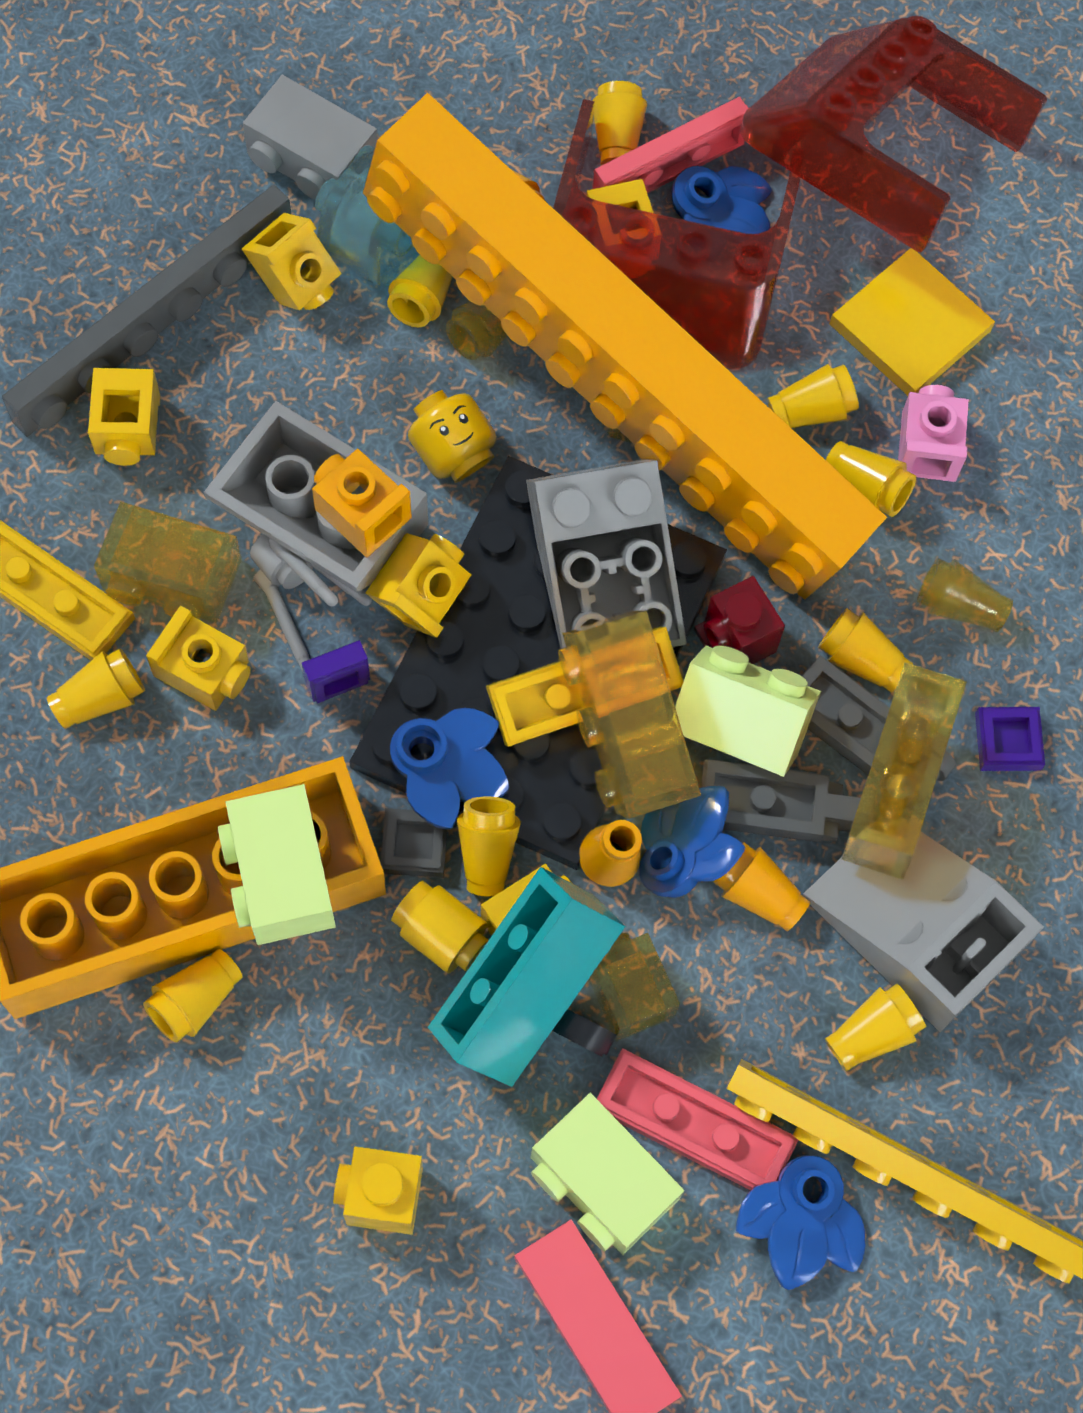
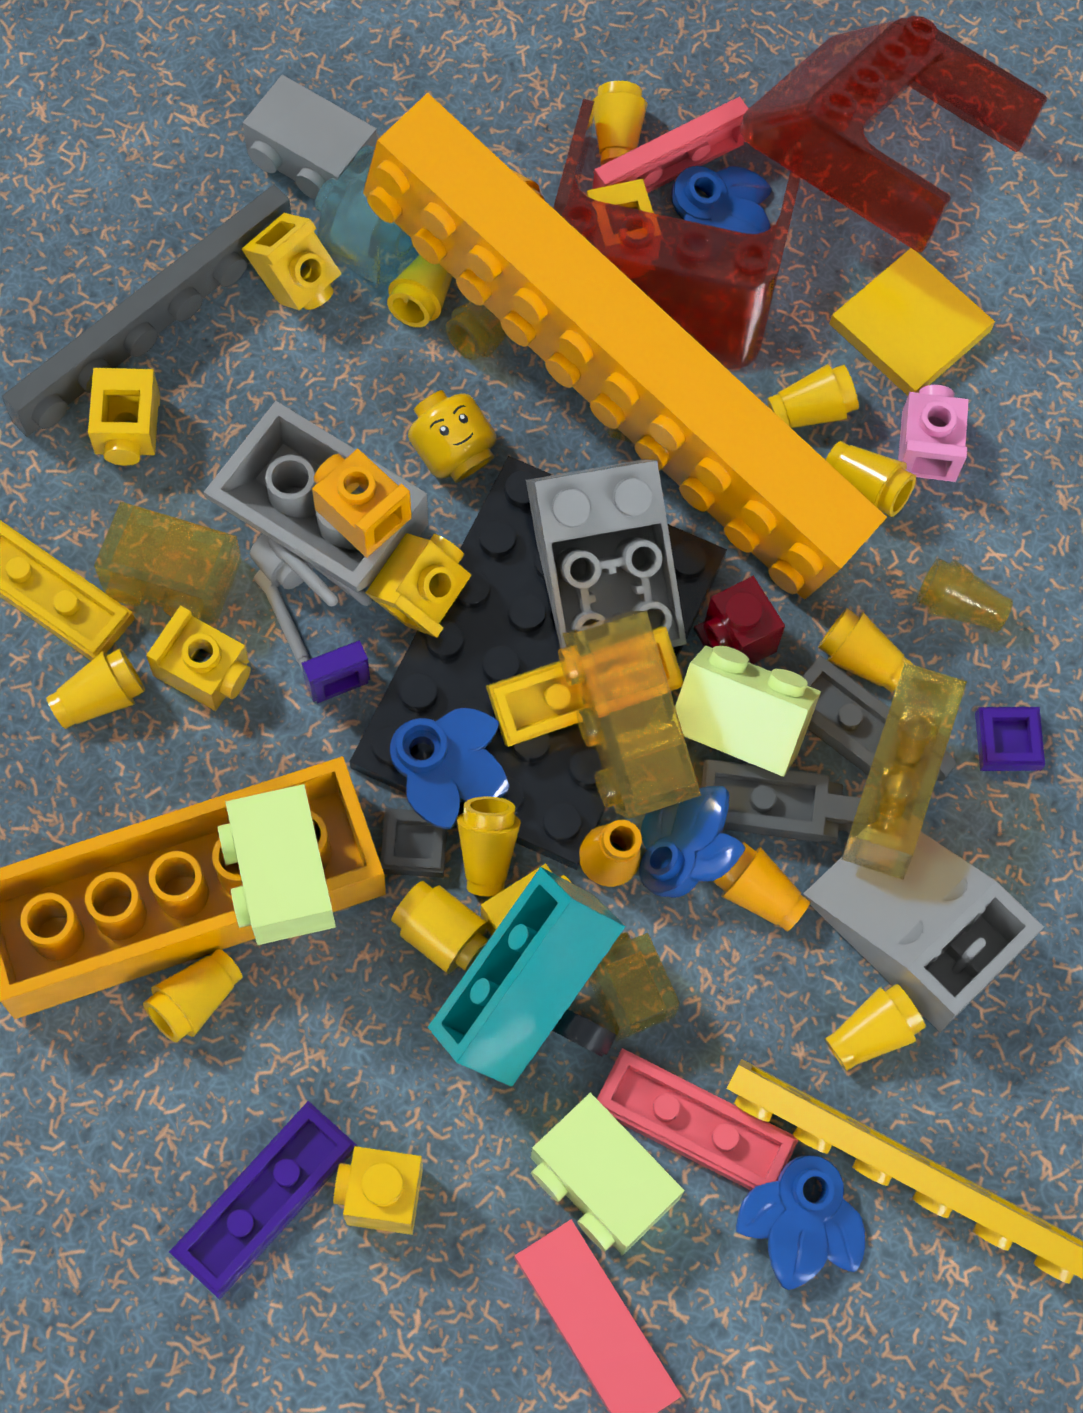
(263, 1200): none -> dark purple tile

